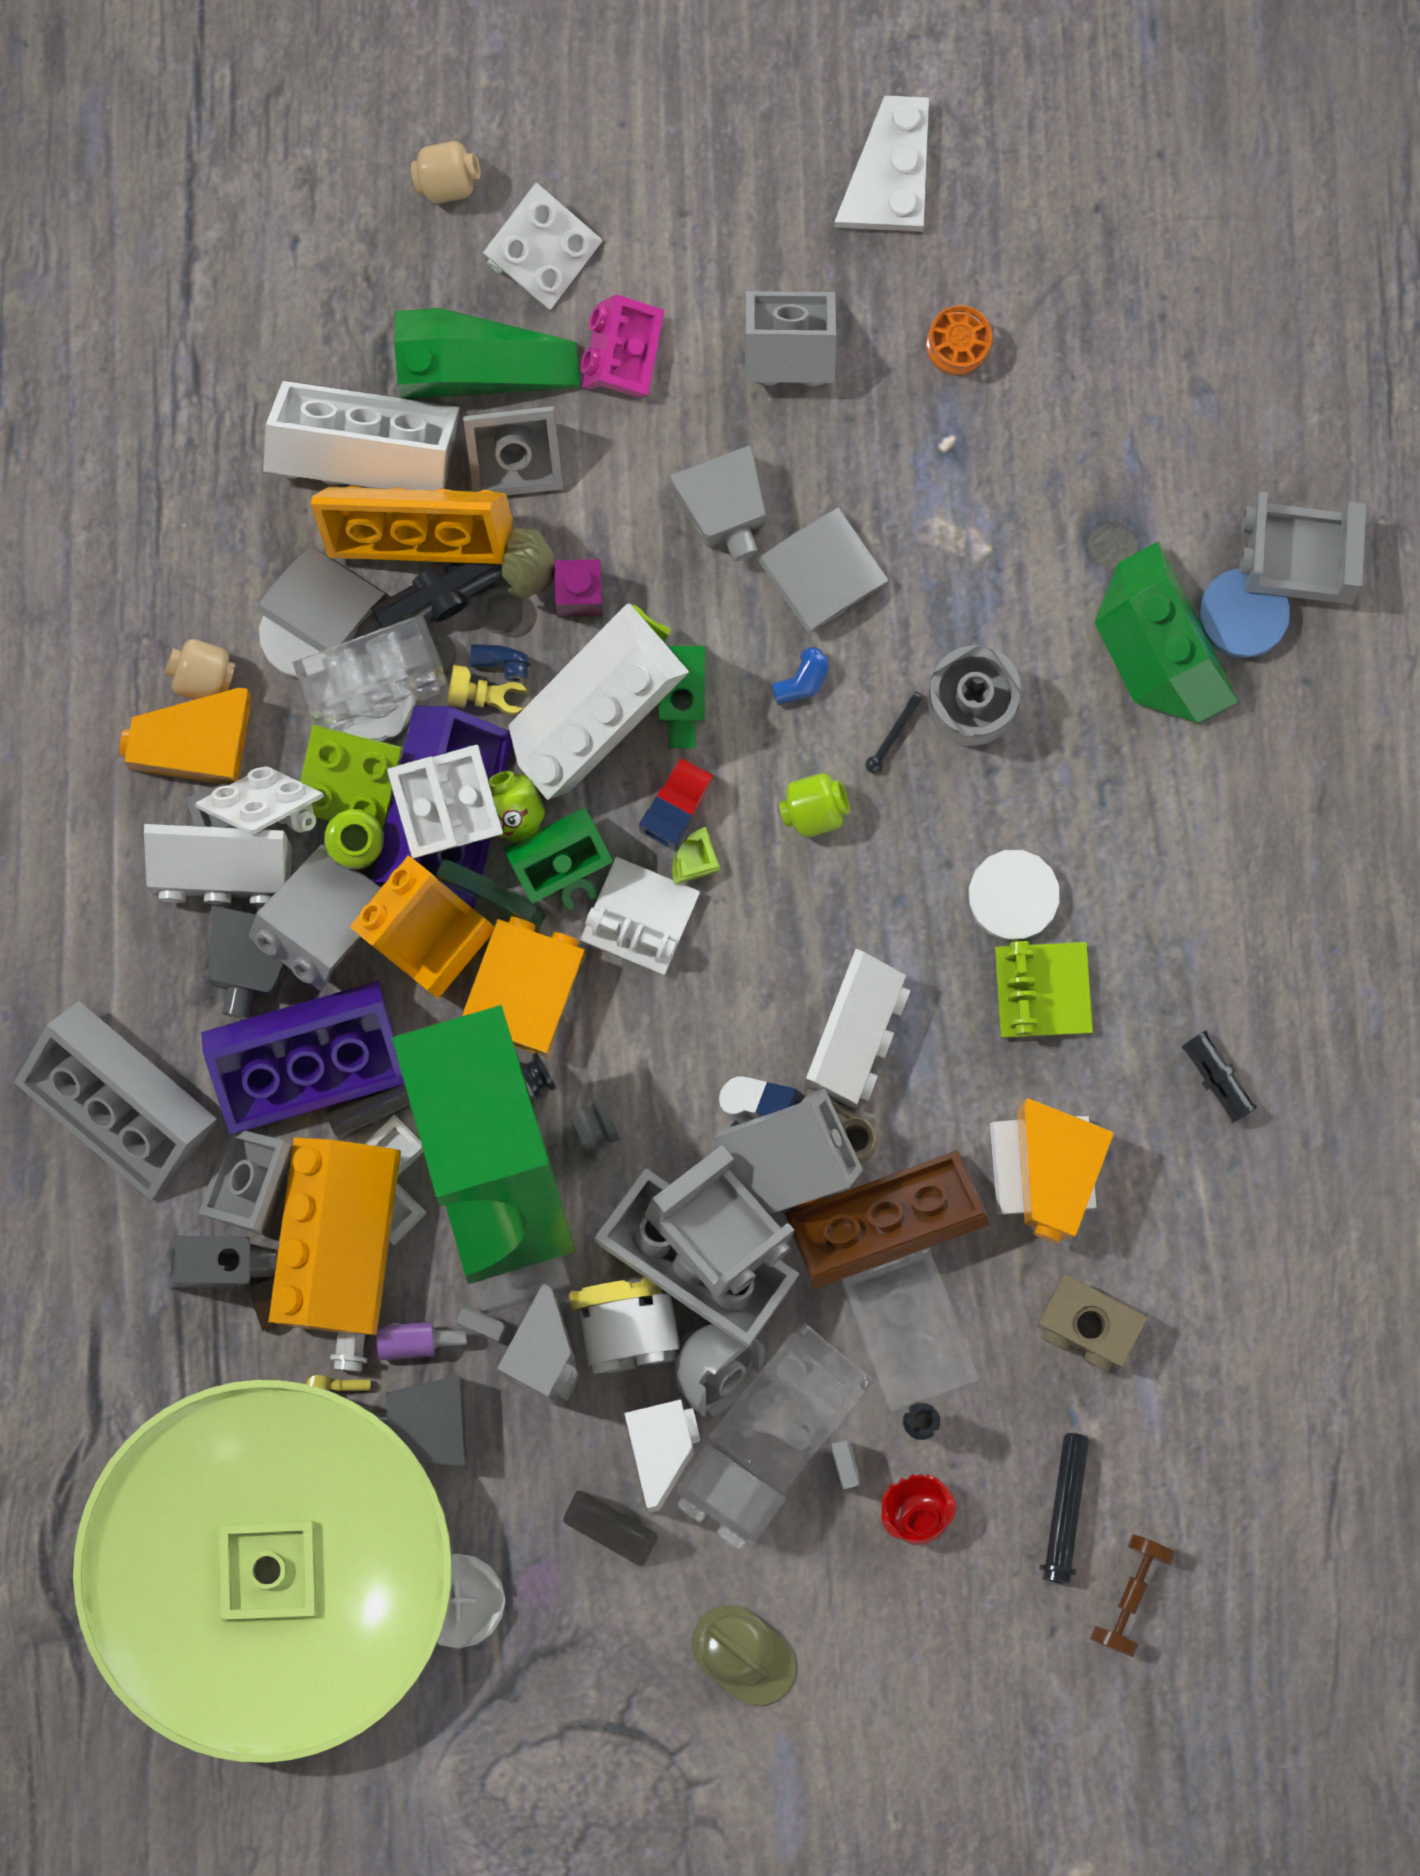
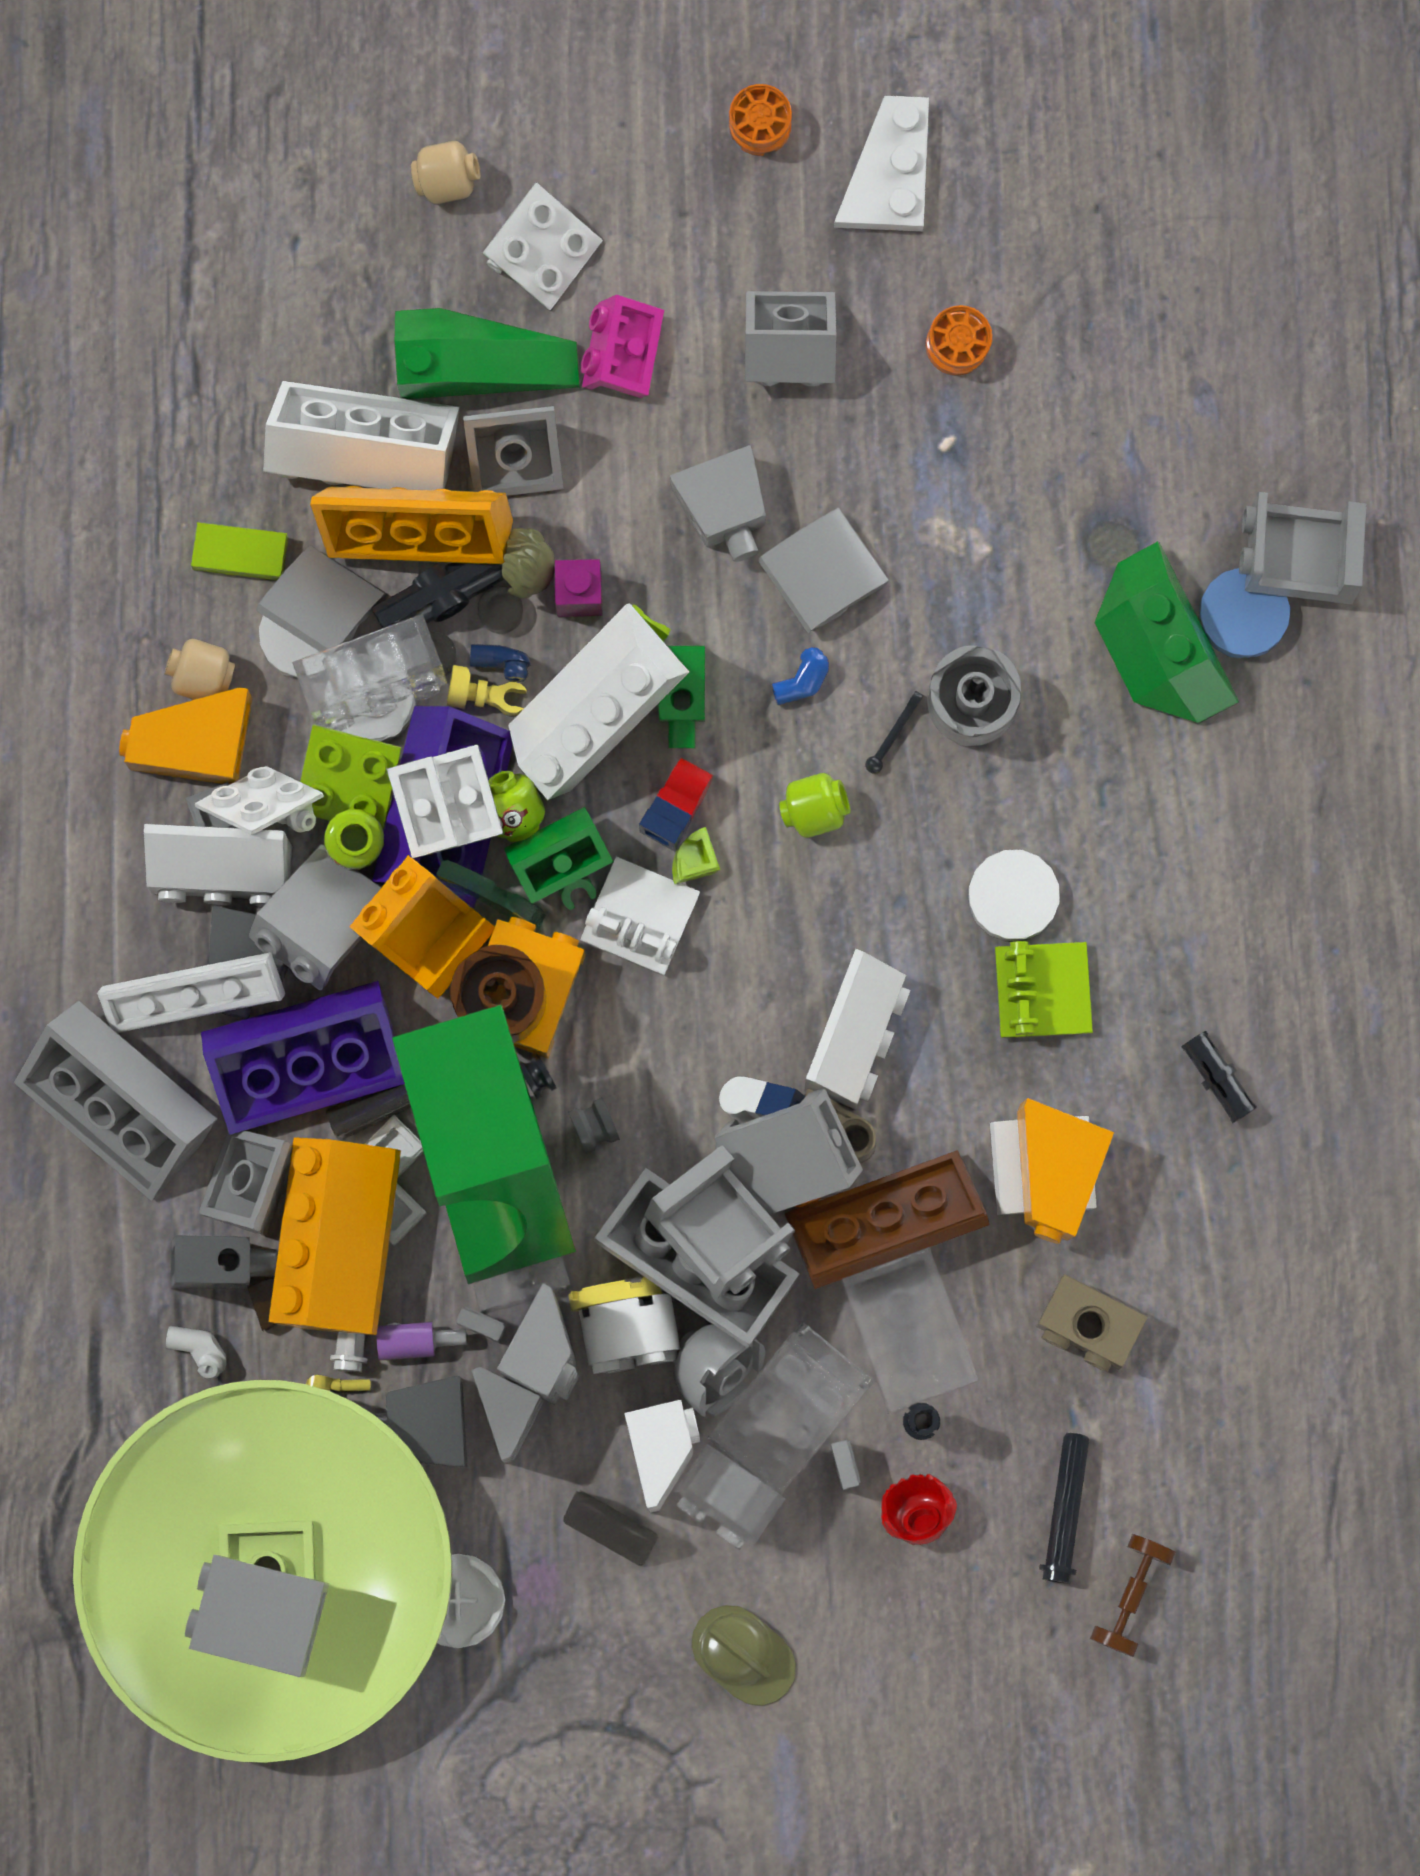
(191, 993): none -> white tile
(203, 1348): none -> white arm
(239, 551): none -> lime tile
(256, 1615): none -> light grey panel
(506, 967): none -> reddish brown brick
(508, 1409): none -> light grey slope
(760, 119): none -> orange wheel

